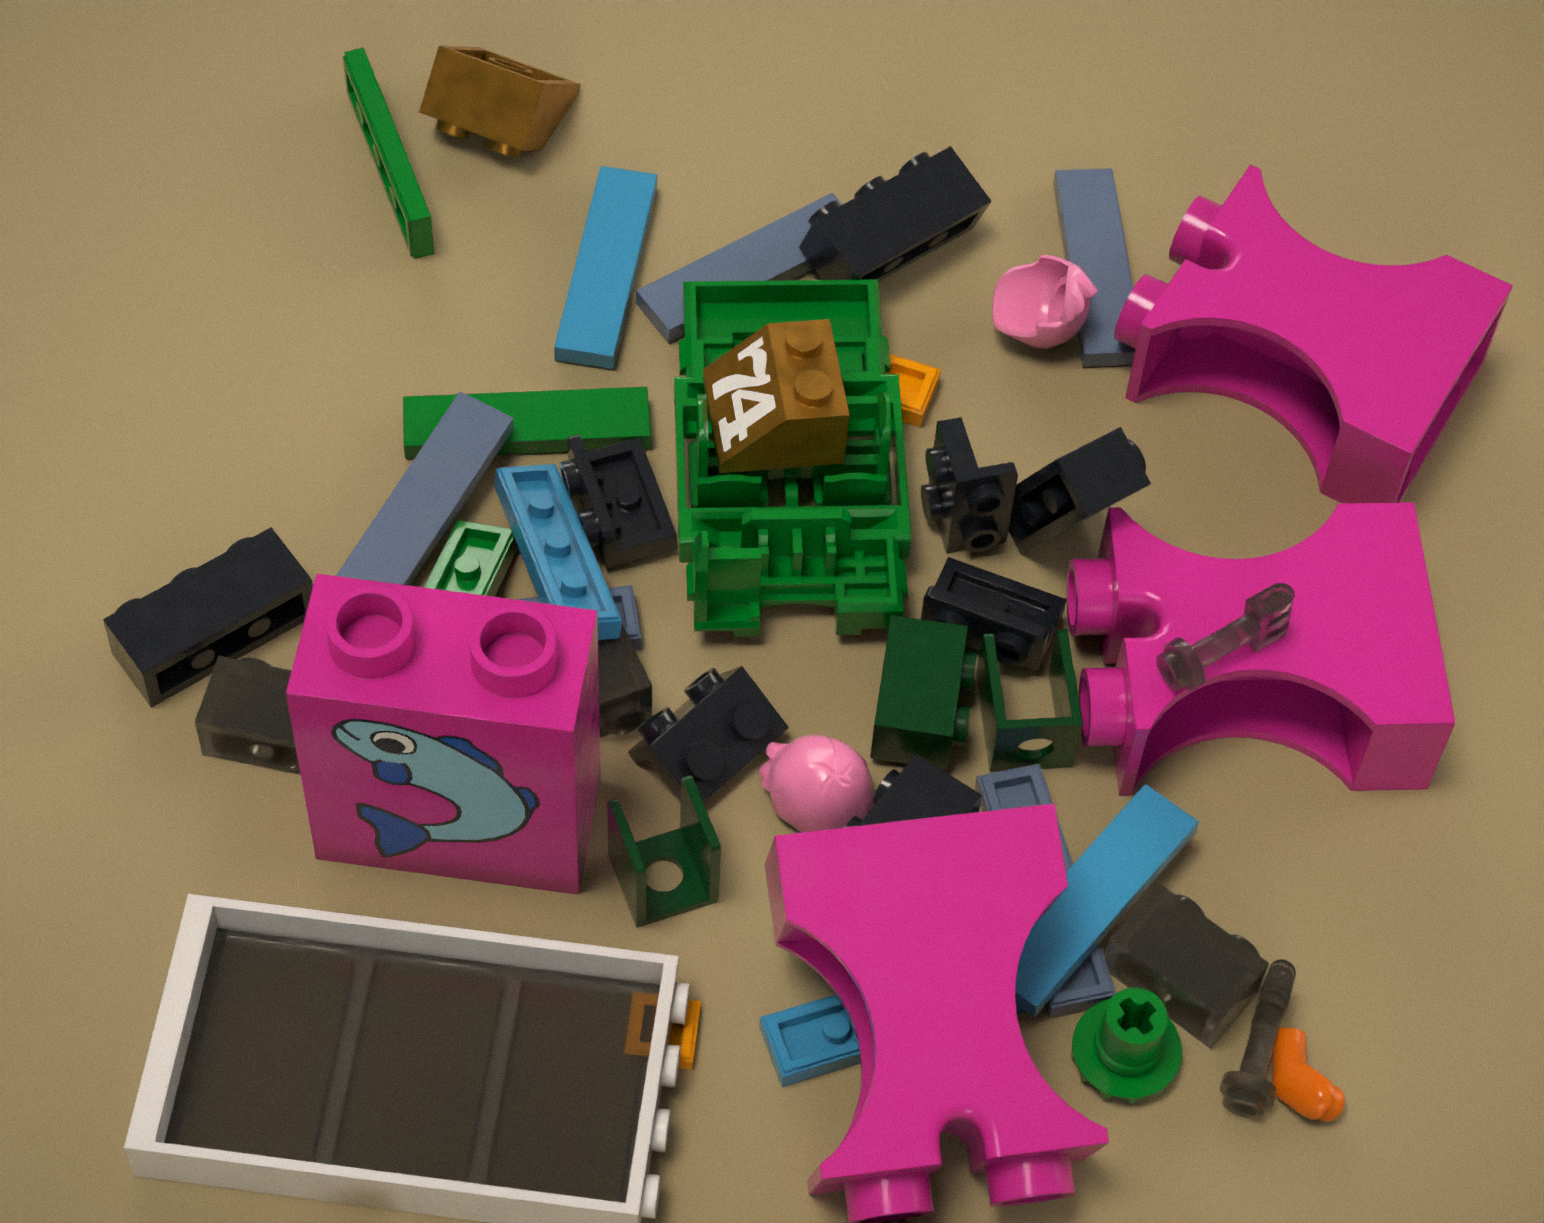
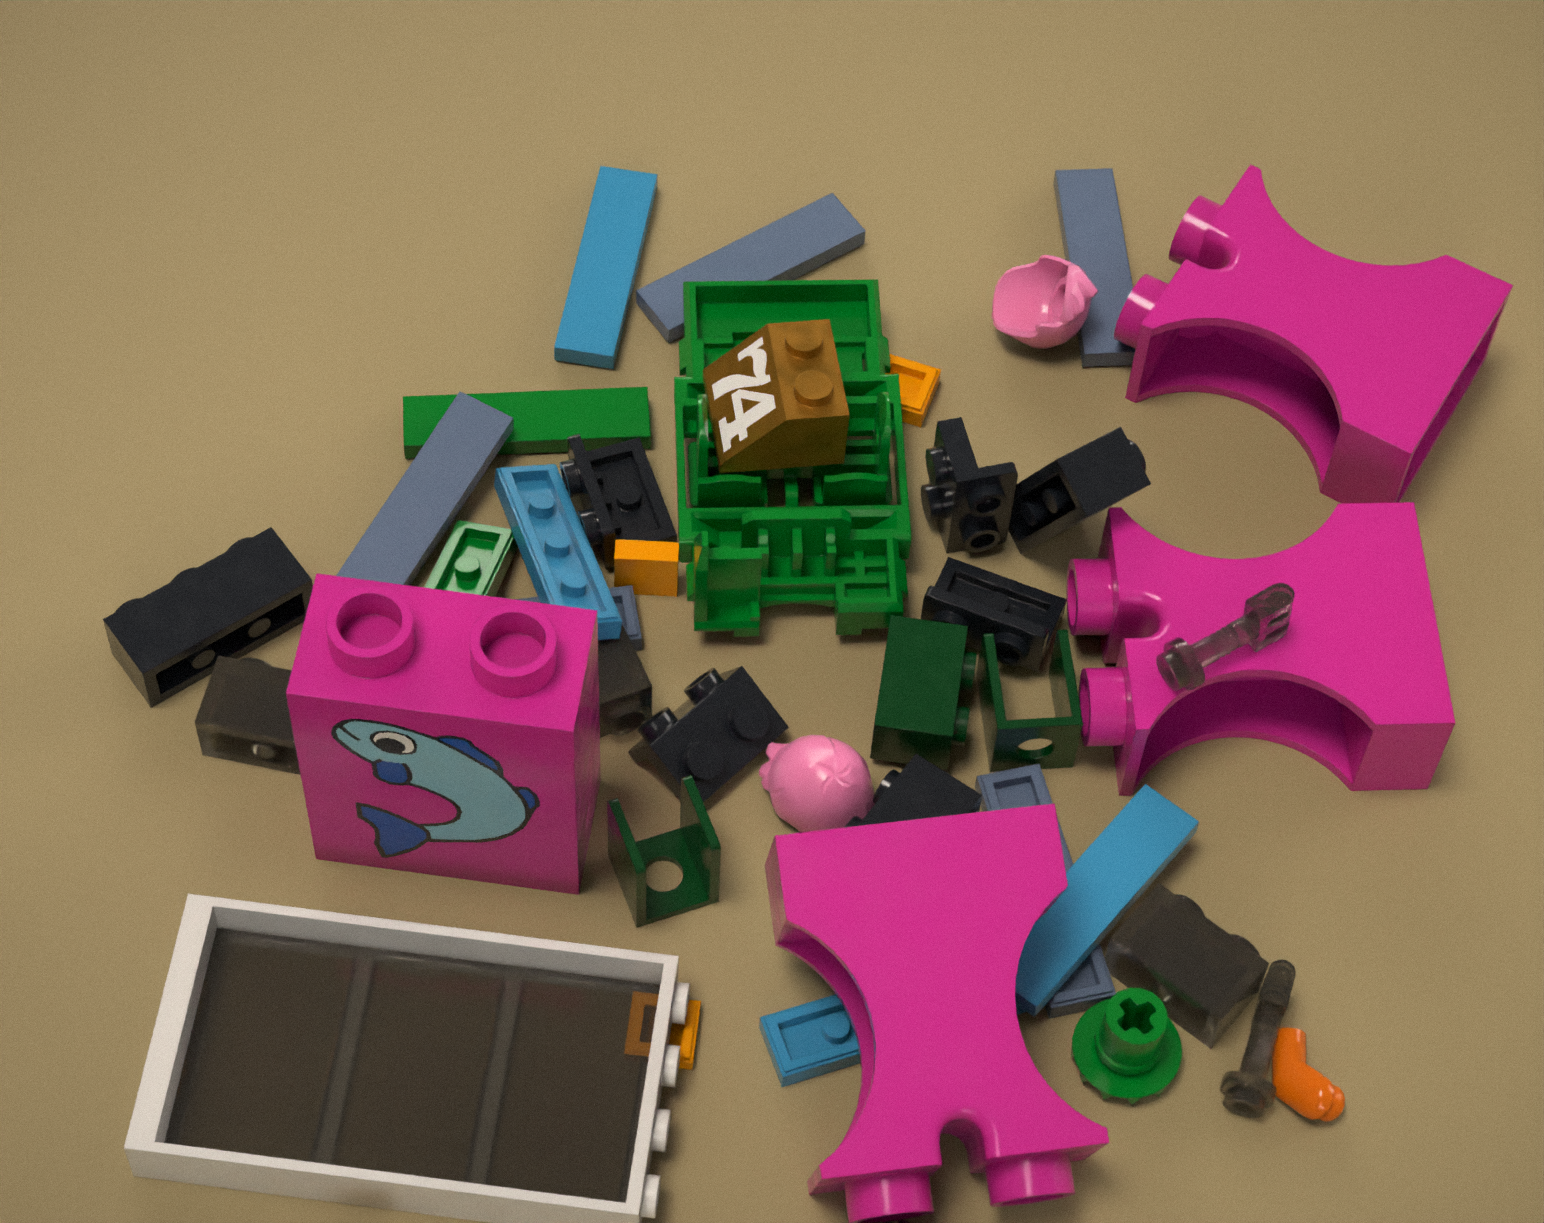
(388, 153): green tile -> none
(496, 99): pearl gold slope -> none
(647, 566): none -> light orange tile
(895, 219): black brick -> none

